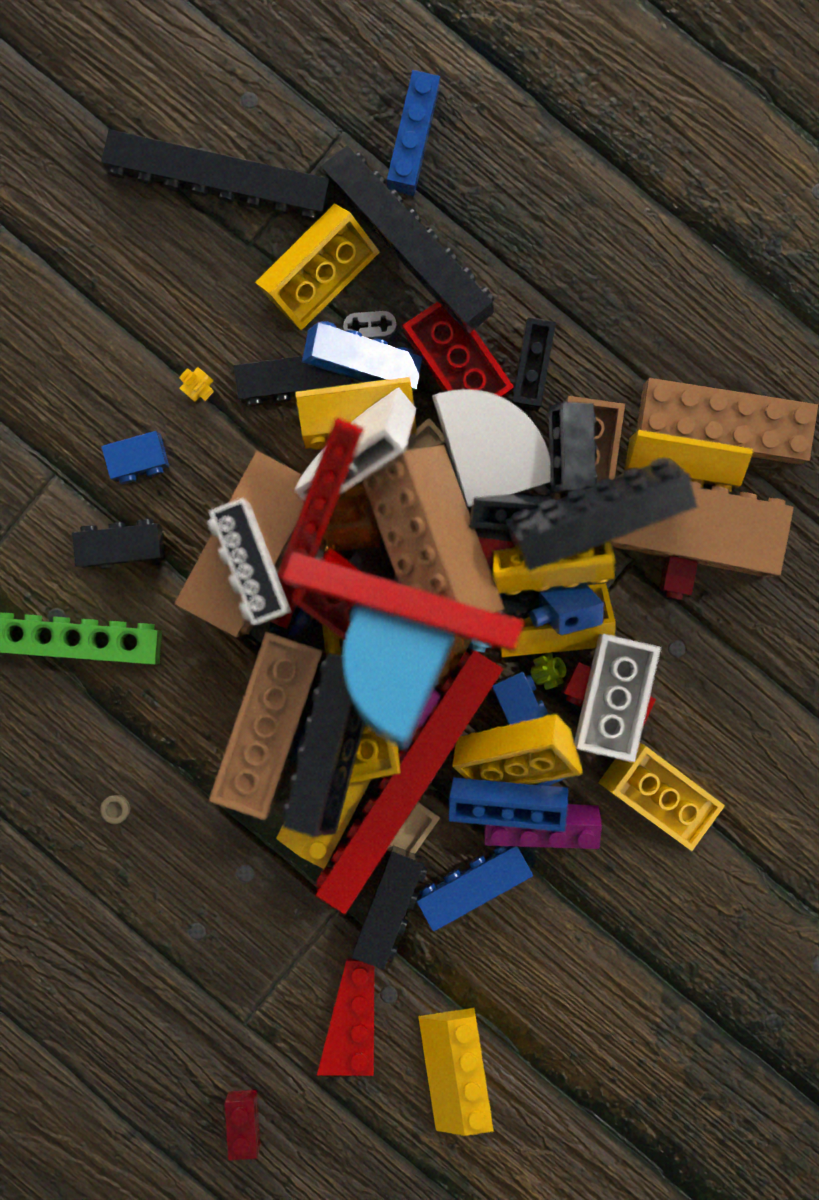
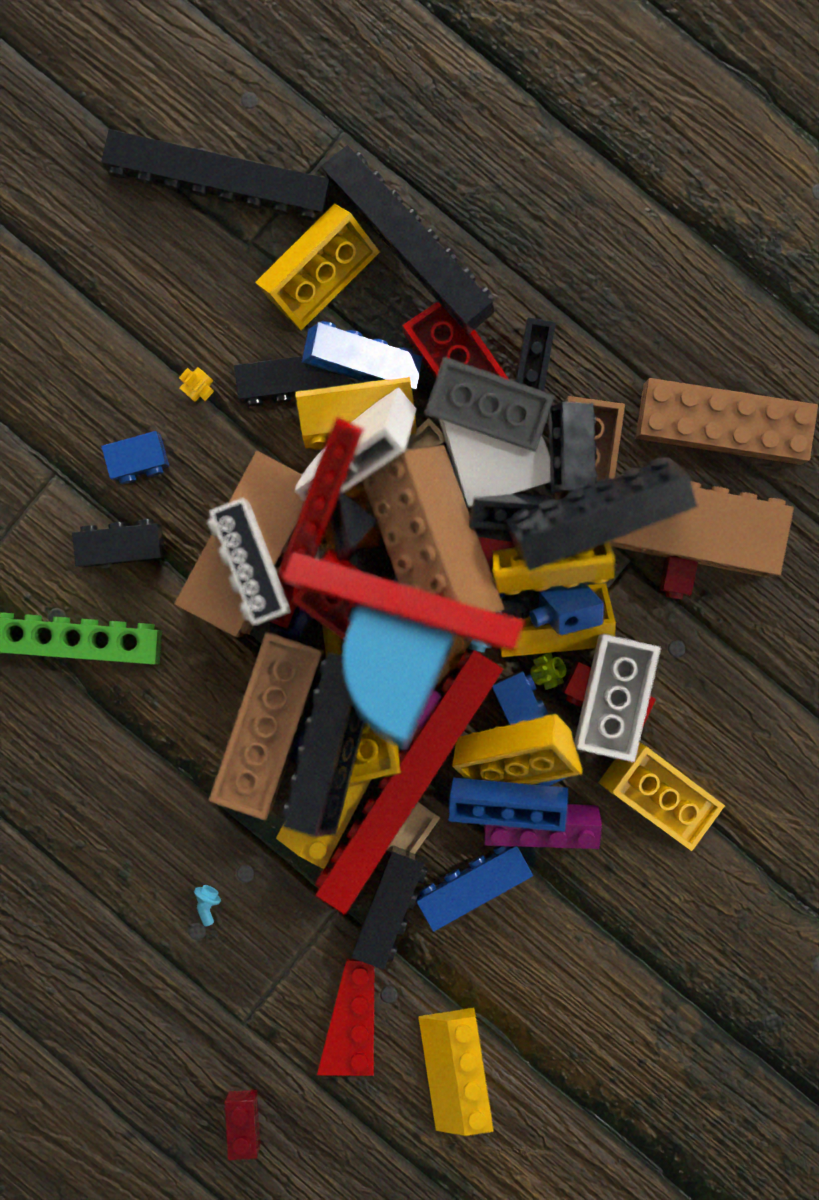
(115, 809): dark tan tile -> none
(206, 897): none -> medium azure plate
(349, 525): none -> black slope
(369, 319): light grey beam -> none
(413, 132): blue brick -> none
(489, 404): none -> dark grey tile
(703, 460): yellow slope -> none

